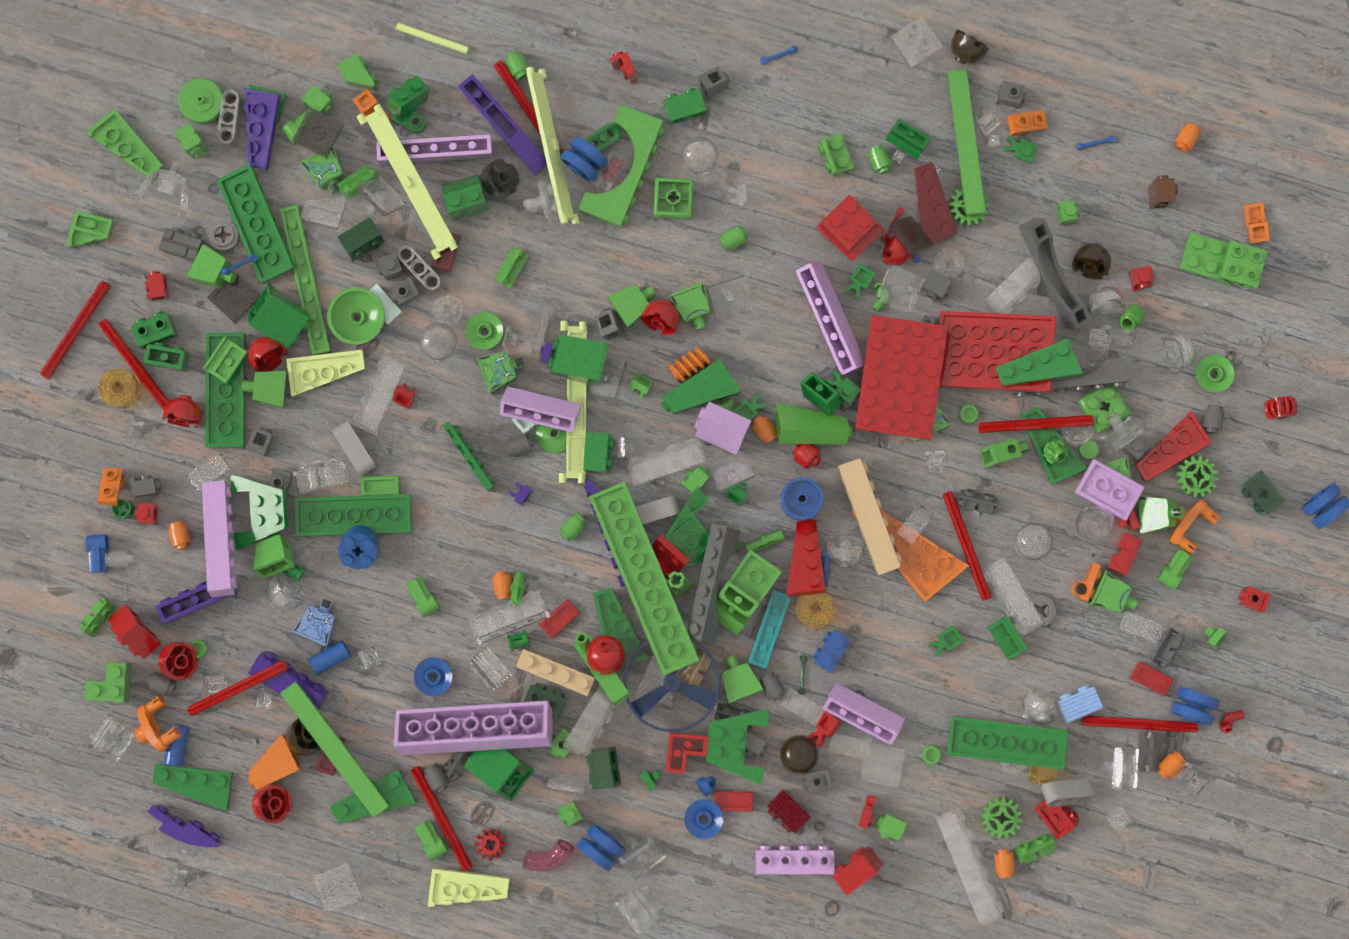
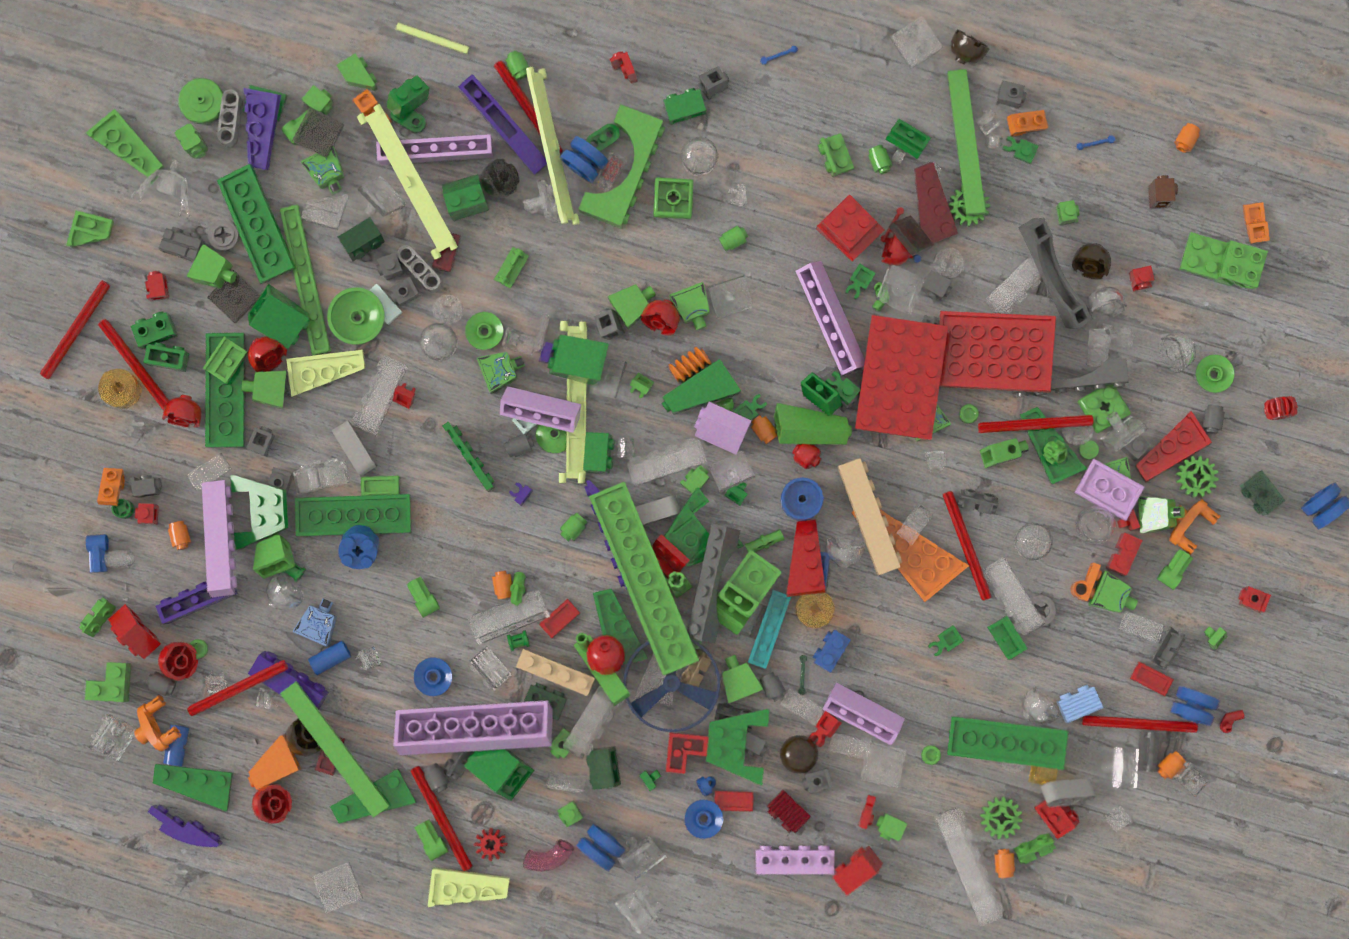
(253, 257): blue hinge -> none
(352, 183): bright green hinge -> none
(1047, 363): green wing -> none
(1132, 317): bright green brick -> none

